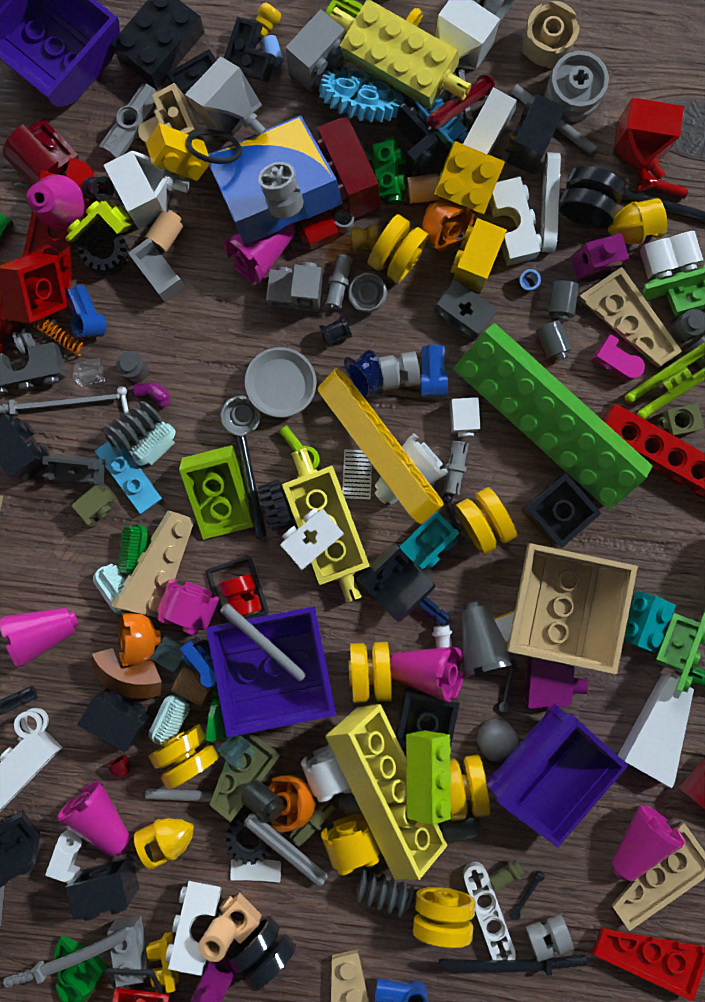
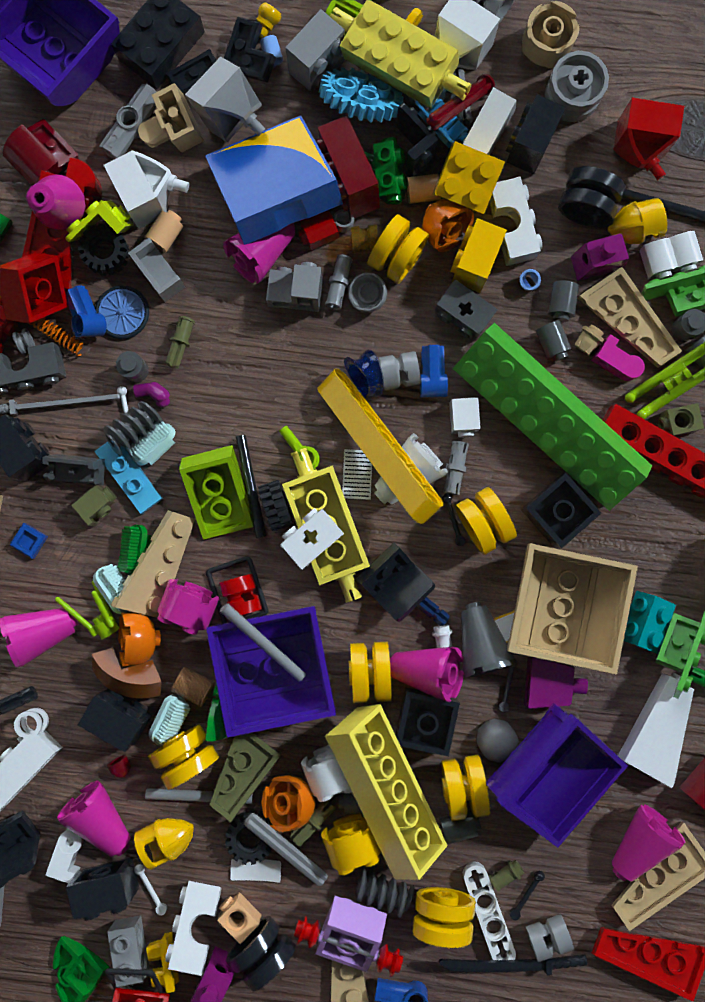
(28, 540): none -> blue tile
(42, 970): light grey sword -> none
(88, 372): clear slope -> none
(90, 189): black bush -> none
(104, 623): none -> lime plant
(124, 311): none -> medium blue wheel
(161, 907): none -> white hinge
(168, 654): clear light blue tile -> none
(169, 152): yellow brick -> none
(179, 341): none -> olive axle
(199, 655): blue plate -> none
(211, 159): black tyre -> none
(217, 939): light nougat brick -> none
(234, 748): clear light blue tile -> none
(240, 416): light grey hair -> none
(262, 801): pearl dark grey brick -> none
(280, 382): light grey piece -> none
(281, 190): light grey wheel -> none
(335, 331): black bush -> none
(351, 937): none -> lavender brick
(428, 777): lime brick -> none
(429, 541): teal bracket -> none
(550, 201): white beam -> none
(562, 126): light grey bar -> none
(589, 339): none -> tan hose
(649, 181): red piece -> none

